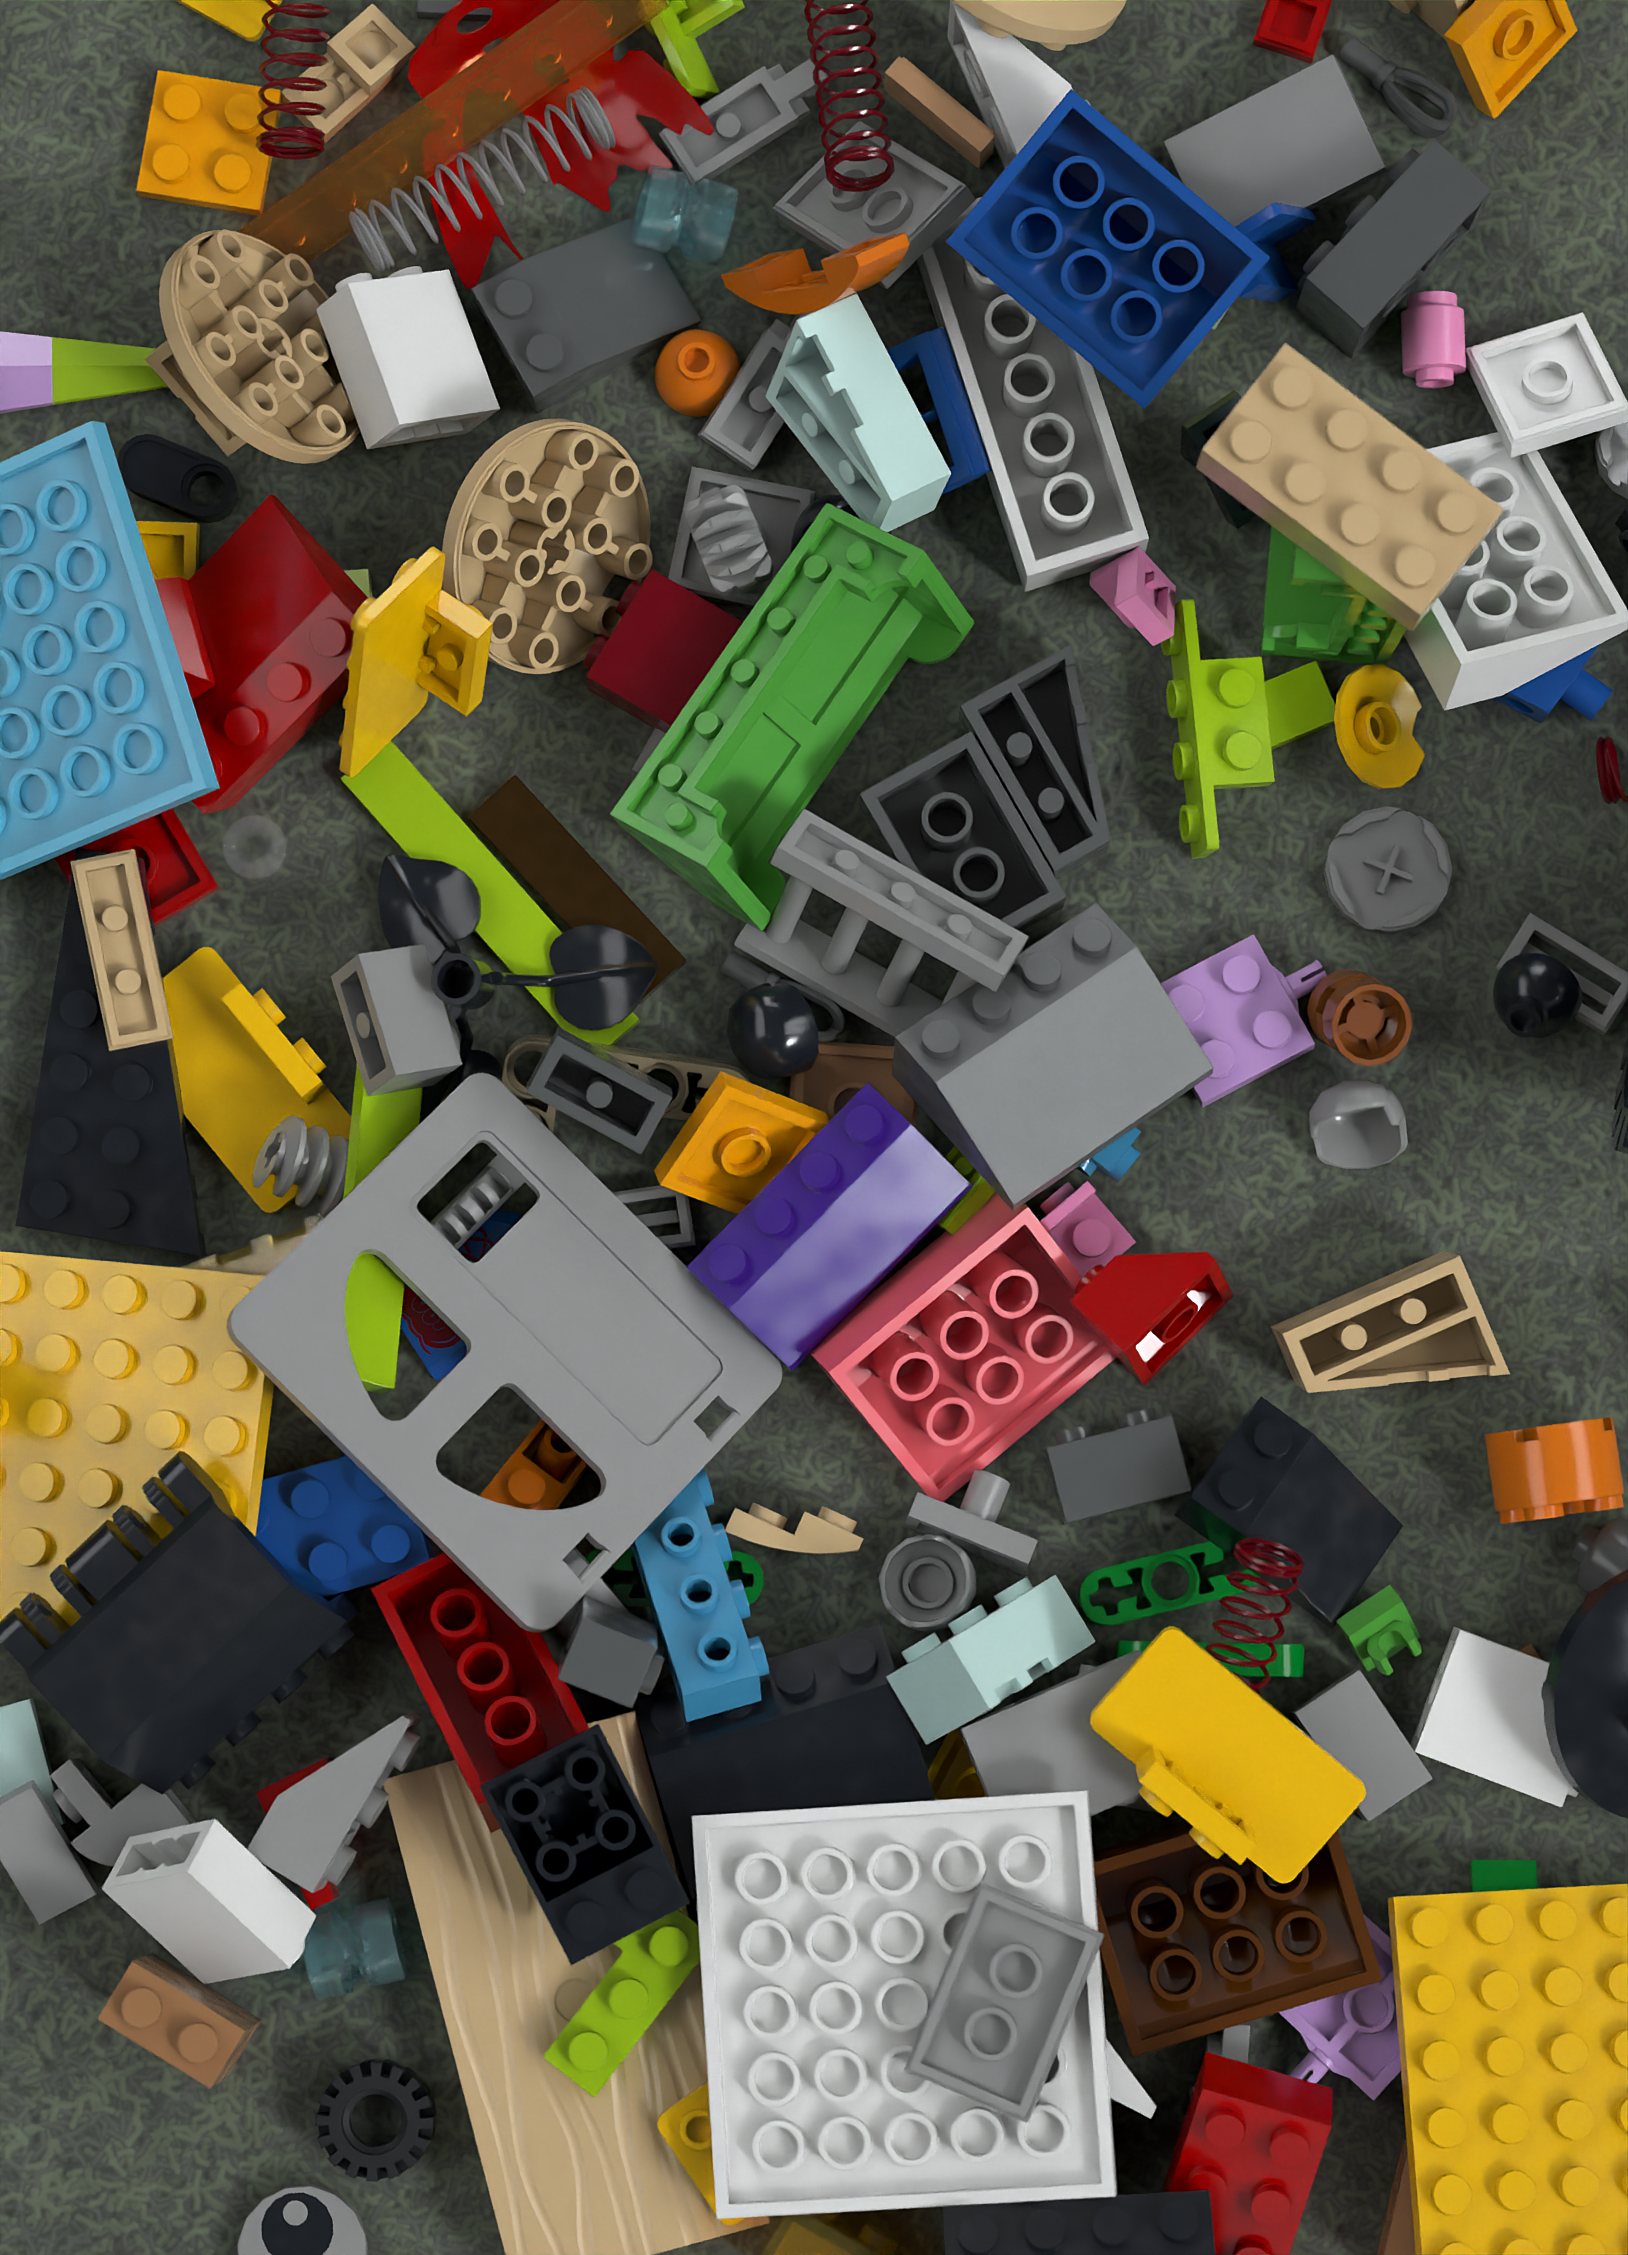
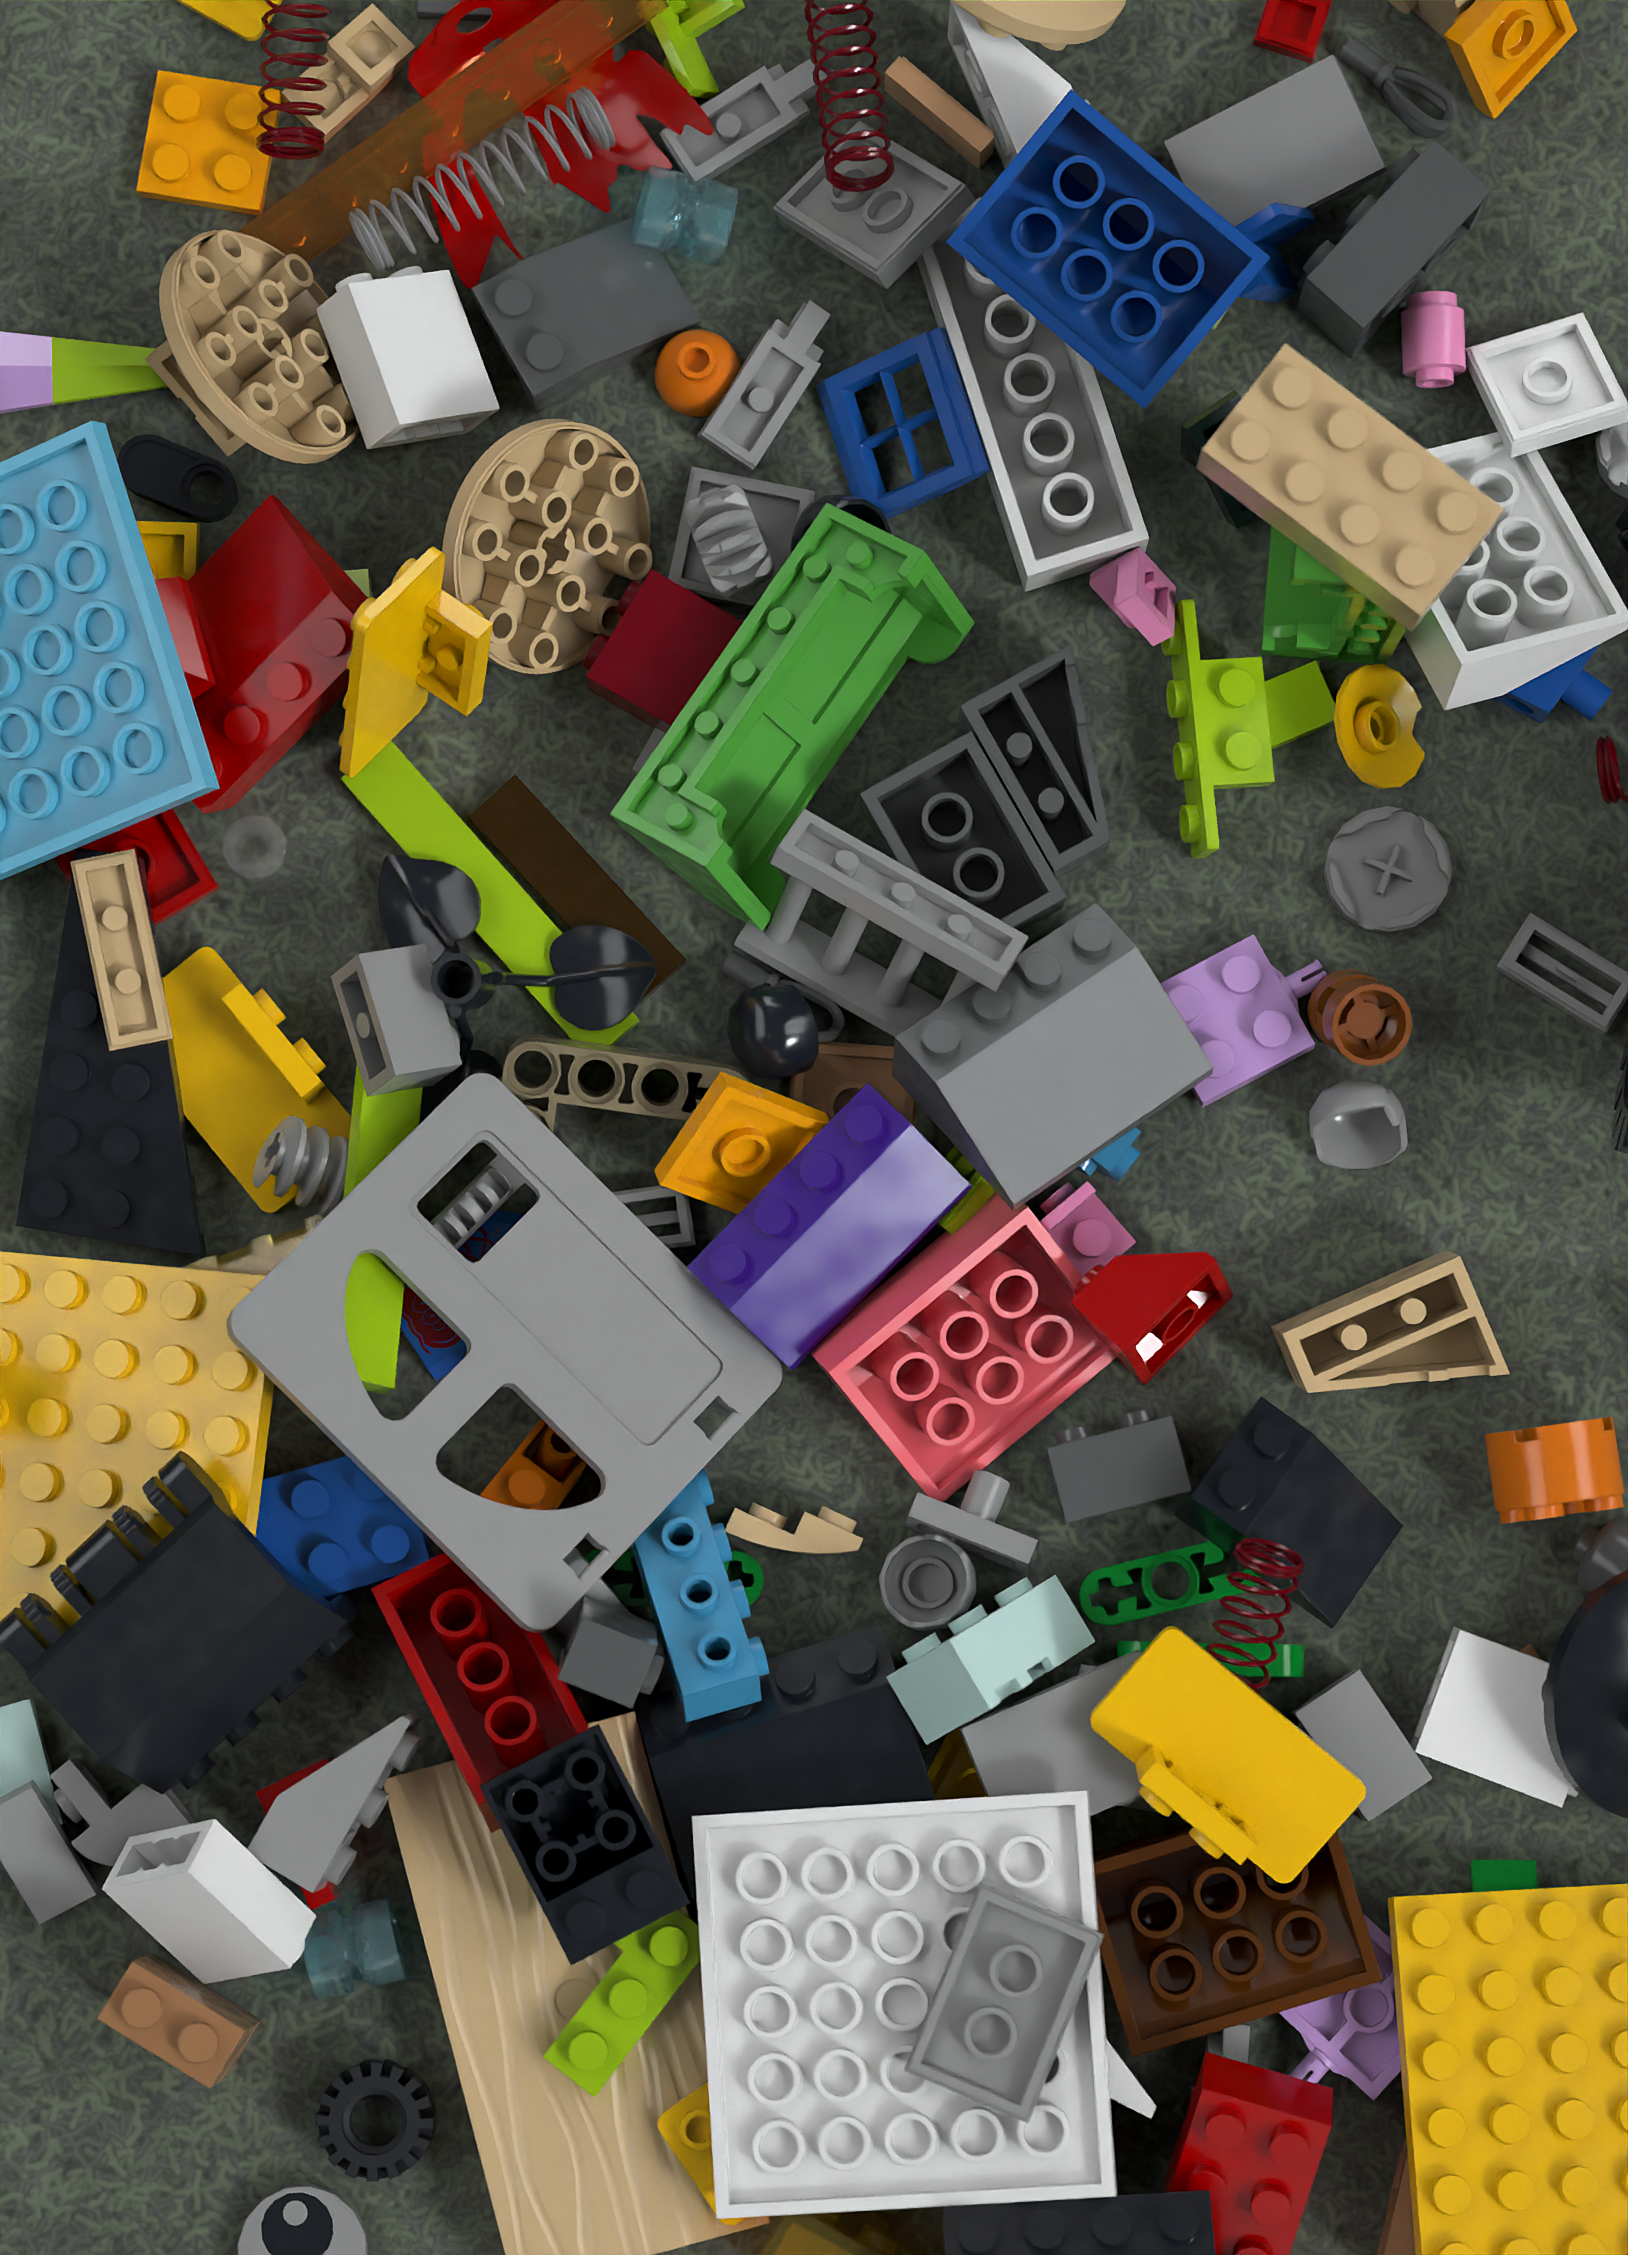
(599, 1090): dark grey brick -> none
(787, 285): orange slope -> none
(857, 416): light aqua wedge -> none
(1380, 1630): bright green tile -> none
(1536, 995): black brick -> none

